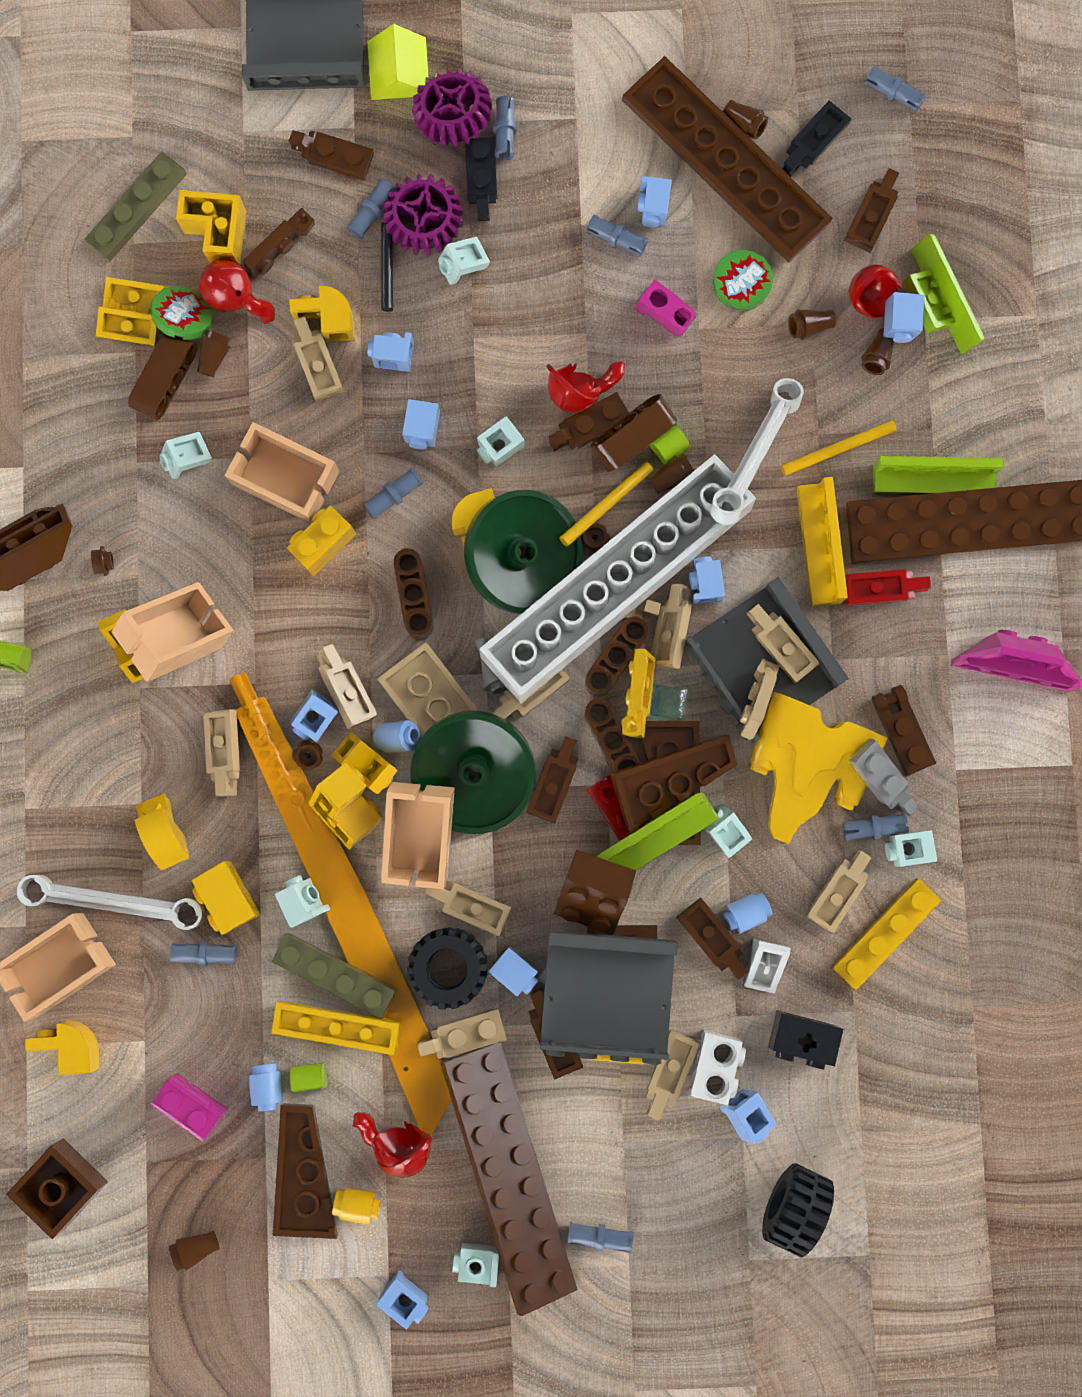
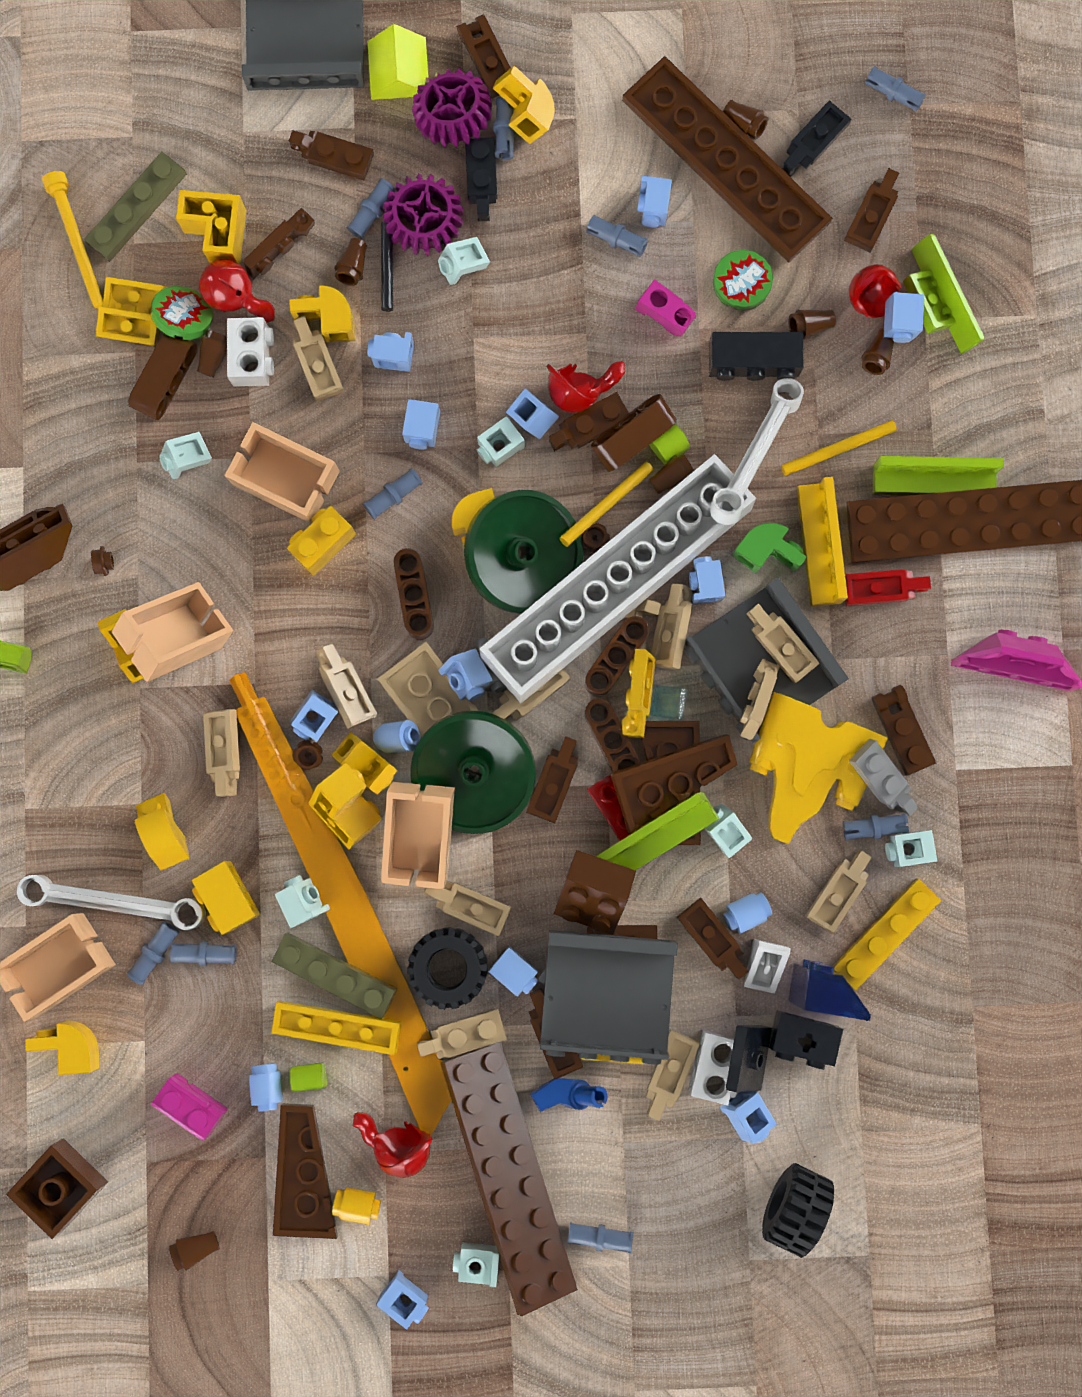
(57, 185): none -> yellow piece
(153, 953): none -> sand blue pin
(242, 353): none -> white brick
(351, 264): none -> reddish brown cone
(467, 675): none -> light blue brick
(484, 51): none -> reddish brown plate
(531, 104): none -> yellow brick
(532, 413): none -> light blue brick
(570, 1093): none -> blue arm
(748, 1058): none -> black plate
(755, 355): none -> black brick
(767, 541): none -> bright green brick
(822, 990): none -> clear blue slope

